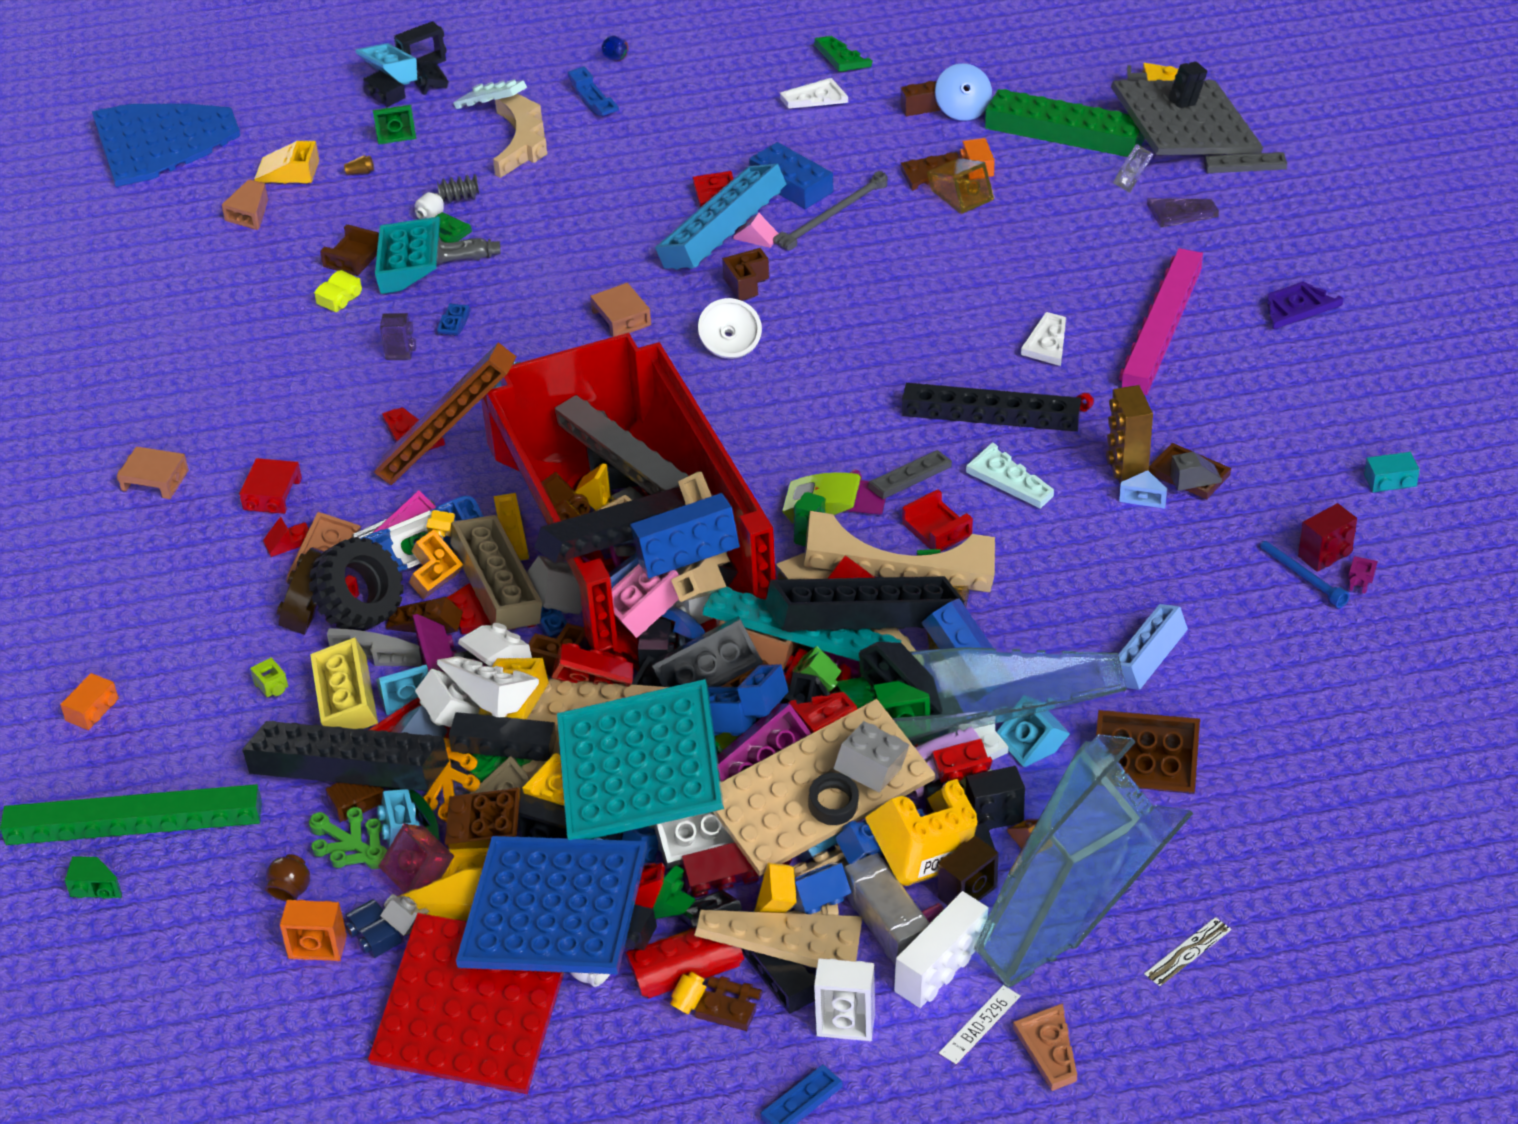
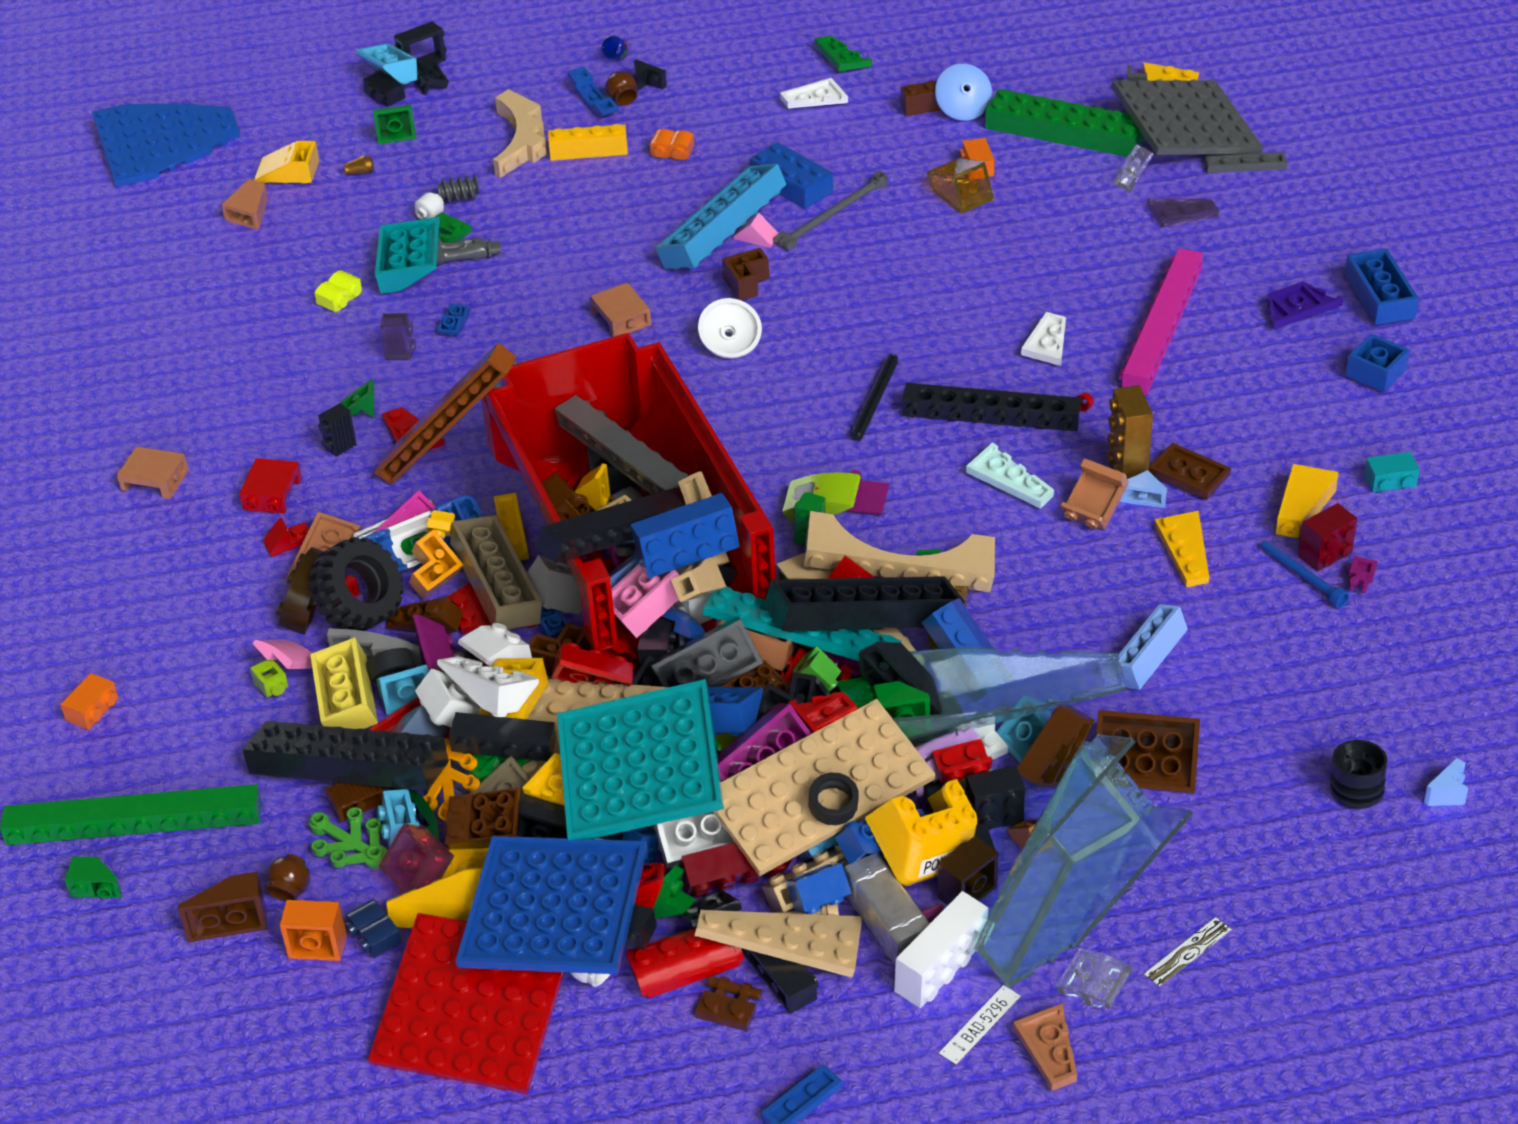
(225, 909): none -> reddish brown slope
(287, 652): none -> bright pink slope
(337, 429): none -> black brick
(352, 252): reddish brown panel -> none
(362, 399): none -> green slope
(390, 662): none -> black tyre
(401, 913): light grey brick -> none
(490, 91): light aqua wing -> none
(587, 142): none -> yellow brick
(621, 88): none -> reddish brown piece
(649, 75): none -> black slope
(672, 144): none -> orange brick
(688, 992): yellow brick -> none
(710, 184): red wing -> none
(762, 690): blue brick -> none
(777, 889): yellow slope -> none
(845, 999): white brick -> none
(871, 756): light grey brick -> none
(874, 397): none -> black axle
(910, 474): dark grey tile -> none
(916, 170): reddish brown wing -> none
(935, 522): red panel -> none
(1055, 746): none -> reddish brown wedge
(1094, 978): none -> clear slope
(1095, 495): none -> nougat panel
(1185, 545): none -> yellow wing
(1187, 84): black brick -> none
(1193, 471): dark grey slope -> none
(1304, 497): none -> yellow slope
(1358, 774): none -> black wheel
(1377, 362): none -> blue brick
(1381, 286): none -> blue brick
(1448, 786): none -> light blue slope

